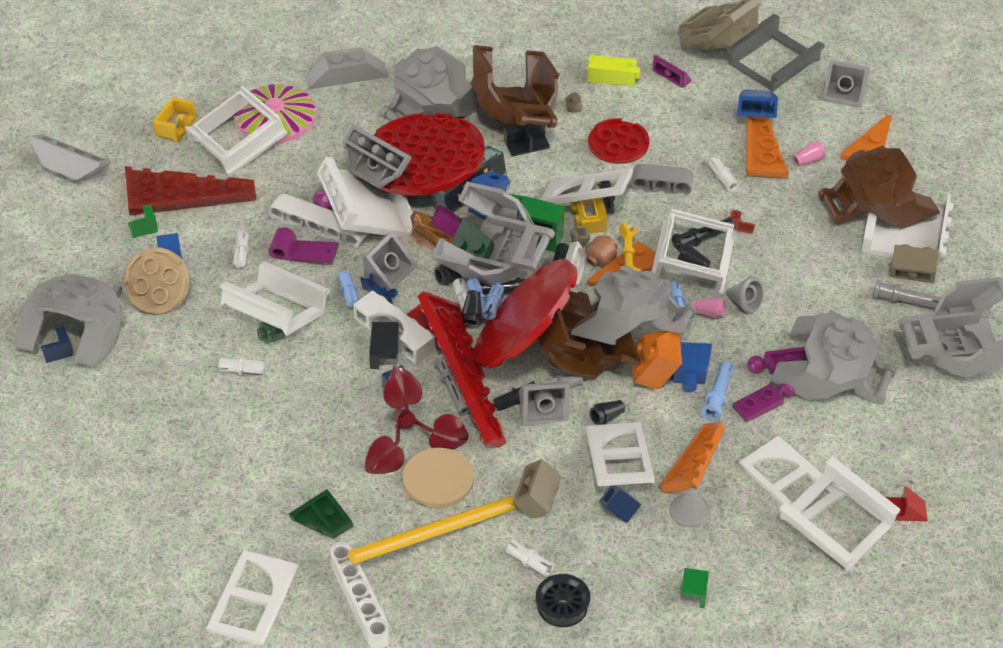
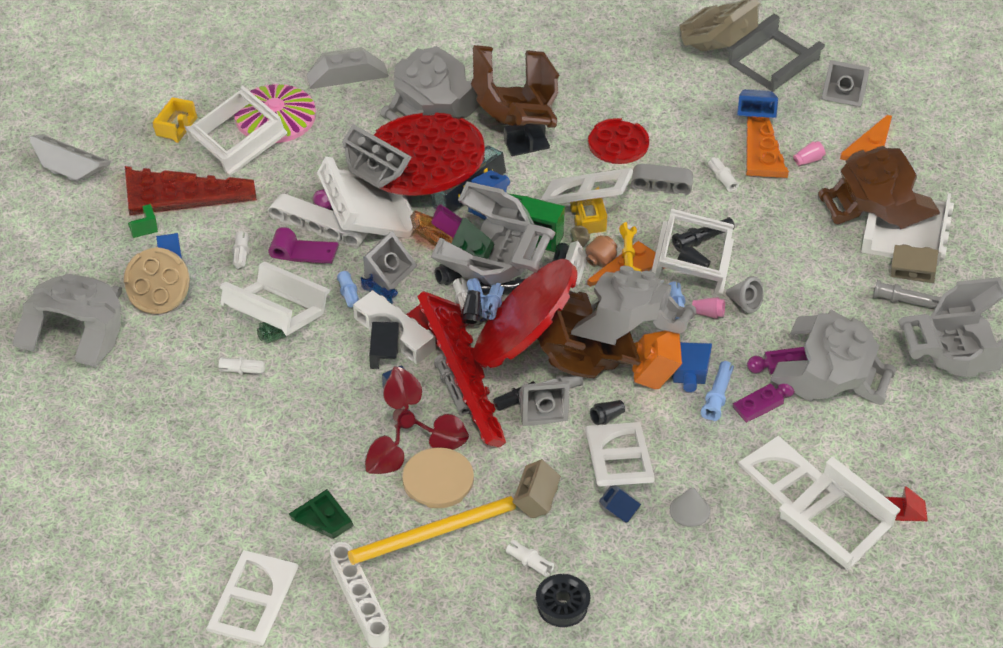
(59, 349): dark blue panel -> none
(574, 102): dark tan piece -> none
(608, 201): black axle -> none
(612, 70): neon yellow brick -> none
(670, 72): magenta slope -> none
(694, 460): orange wing -> none
(695, 584): green panel -> none
(740, 225): clear red arm -> none

